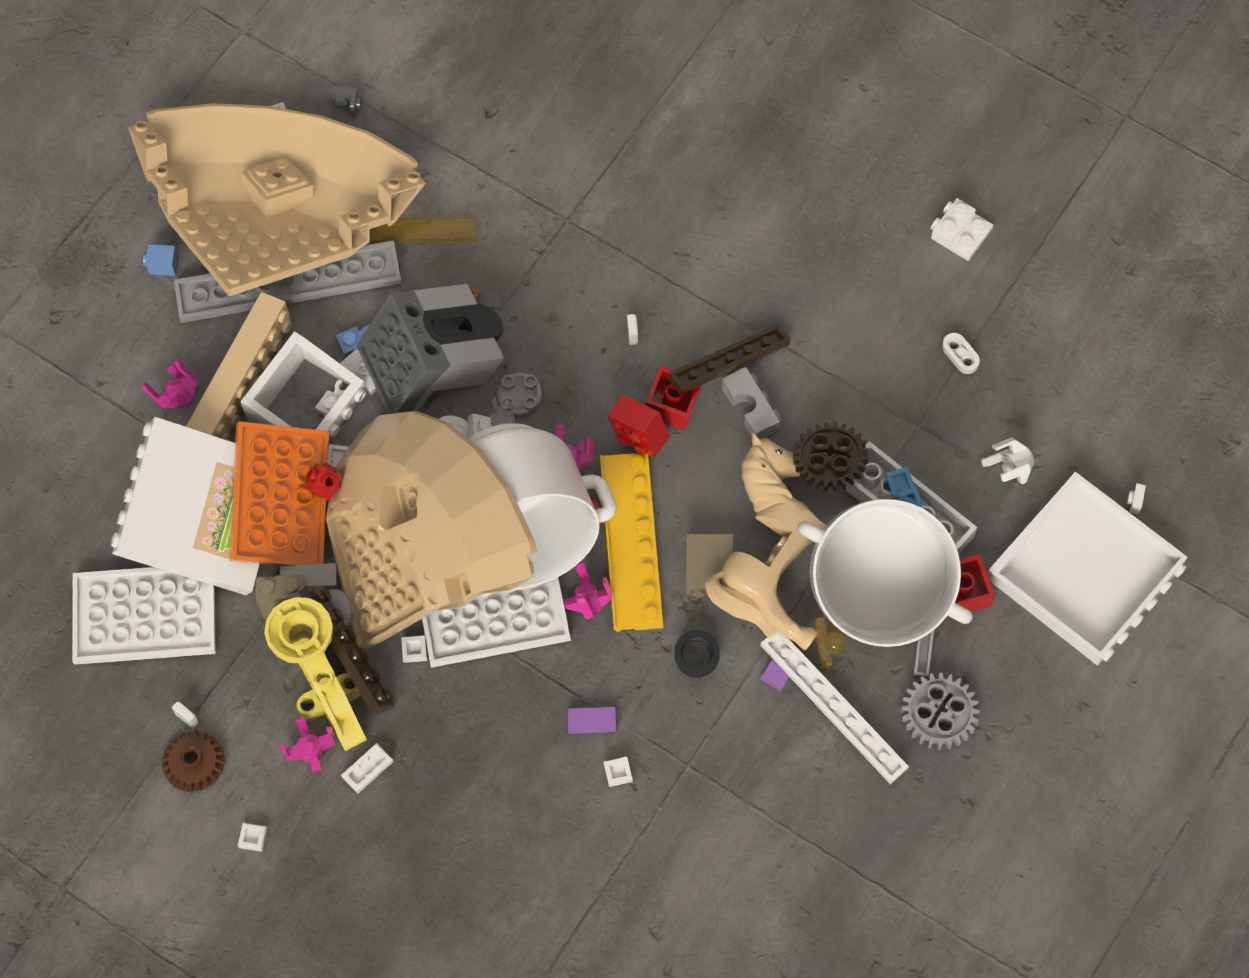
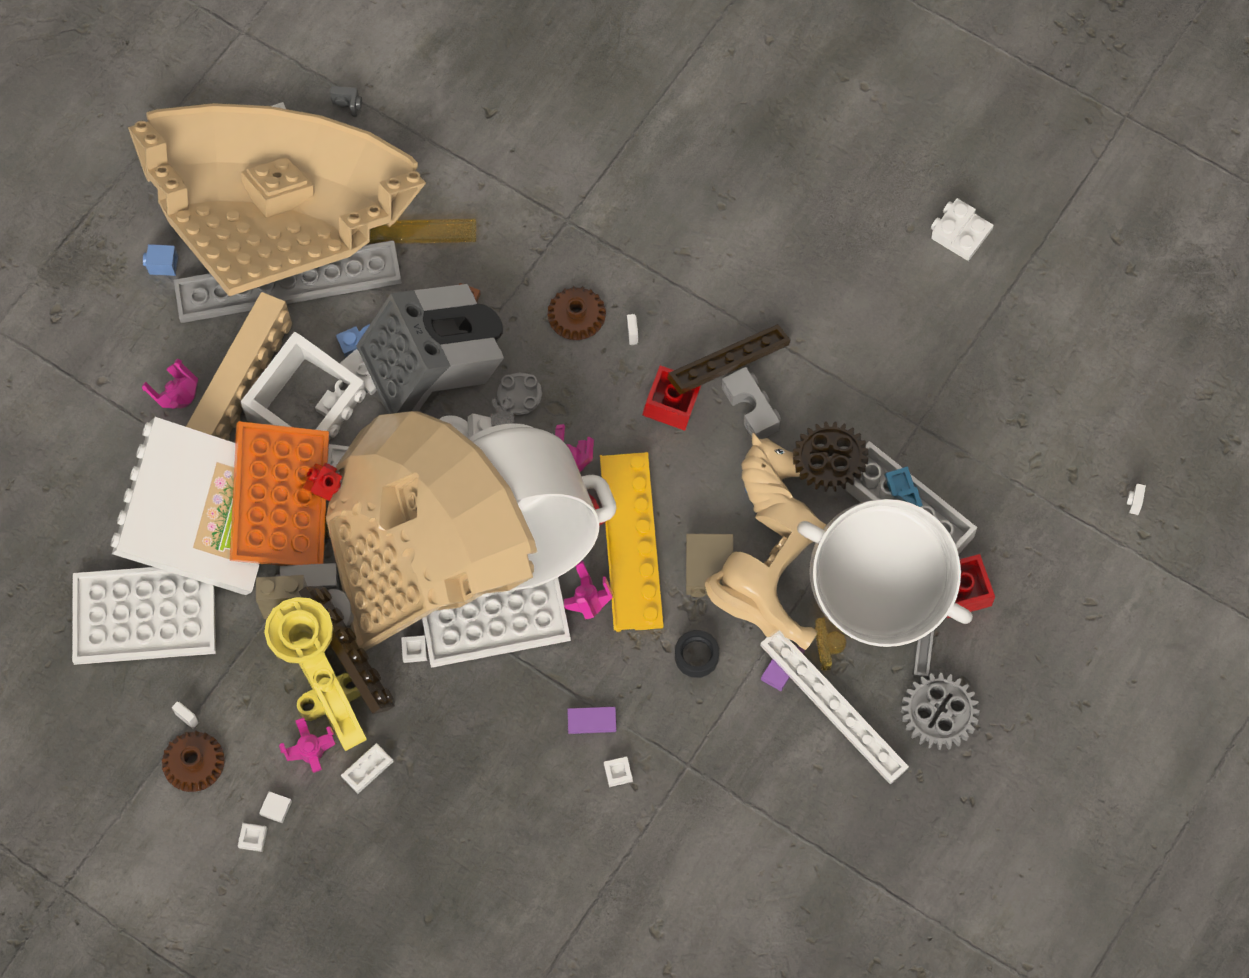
(275, 807): none -> white tile
(576, 324): none -> reddish brown gear
(638, 426): red brick -> none
(962, 354): white plate -> none
(1017, 460): white piece -> none
(1087, 569): white panel -> none

